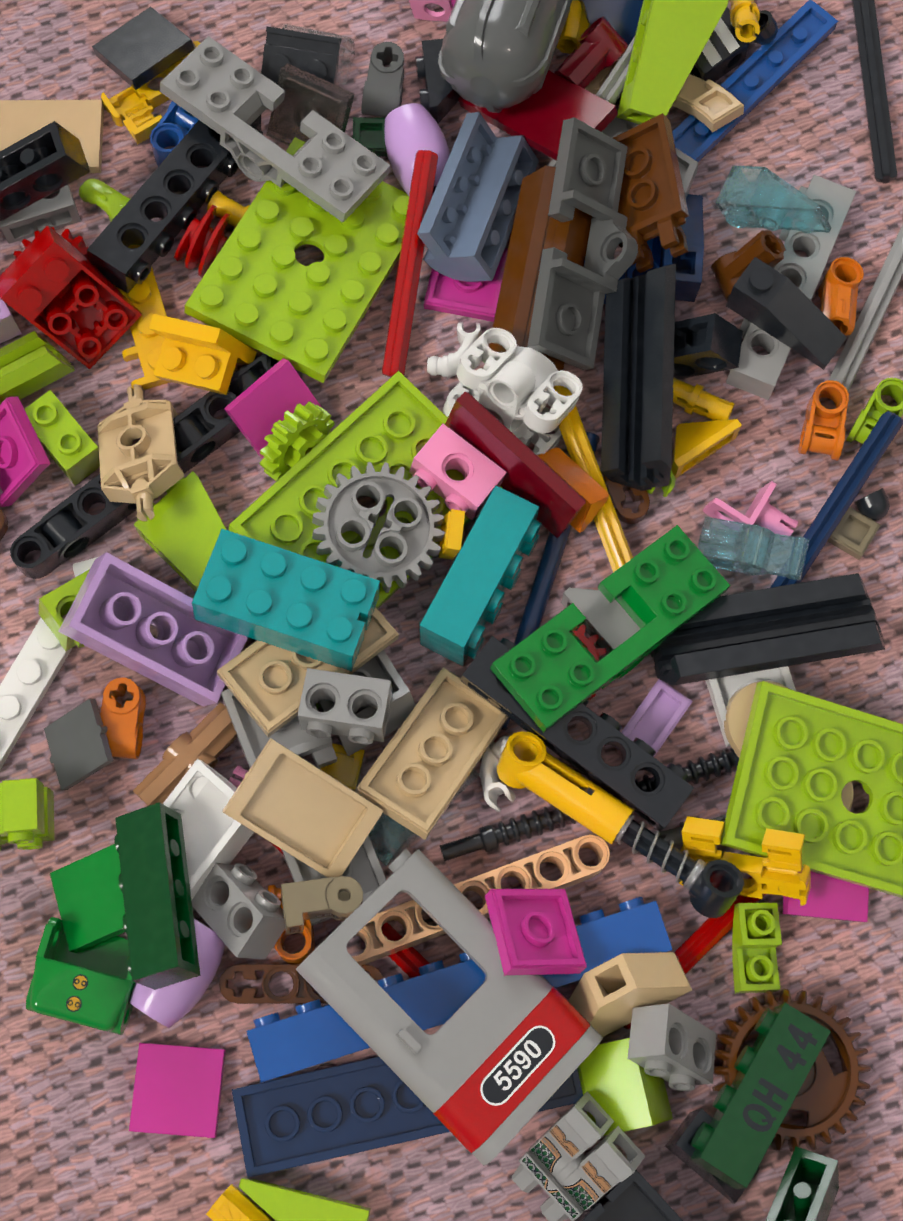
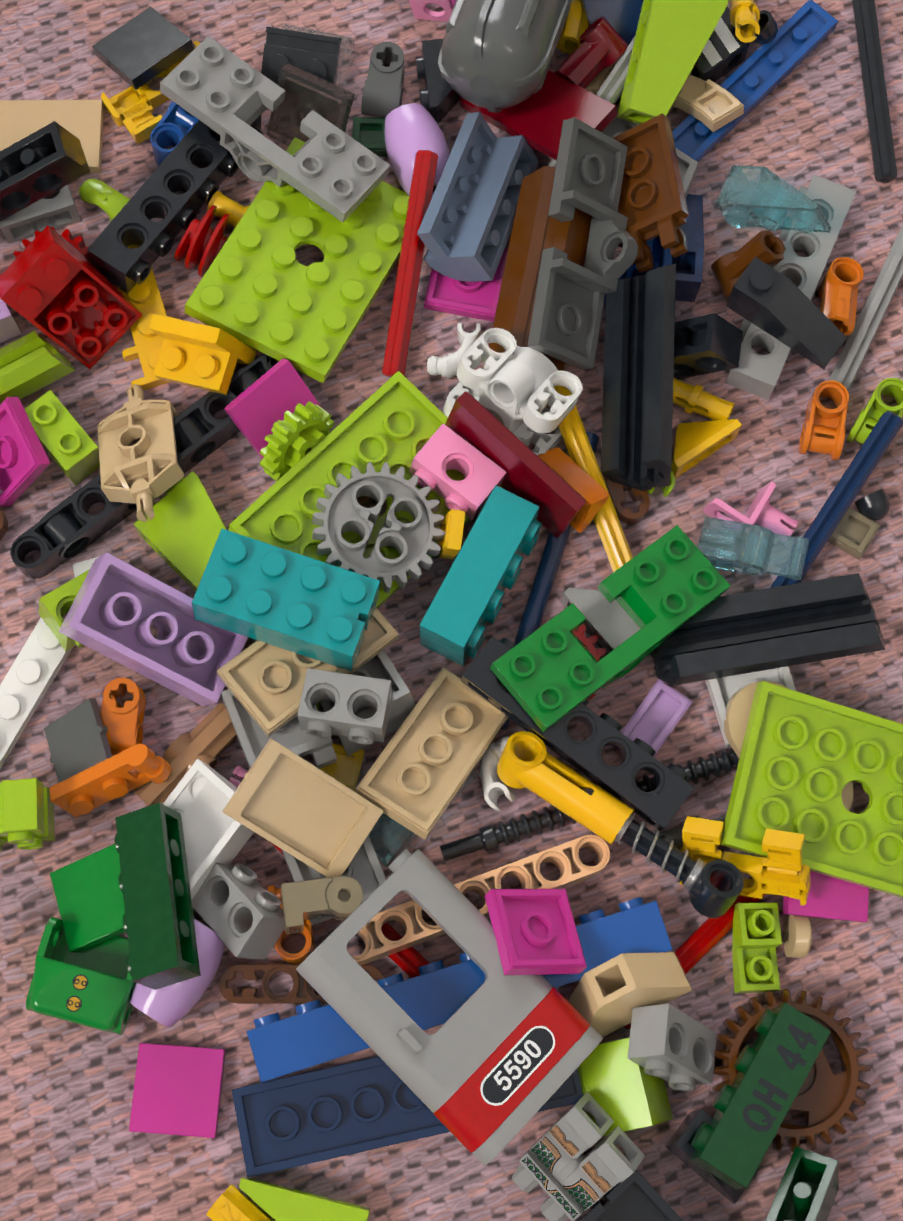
(109, 780): none -> orange plate
(797, 936): none -> tan tile

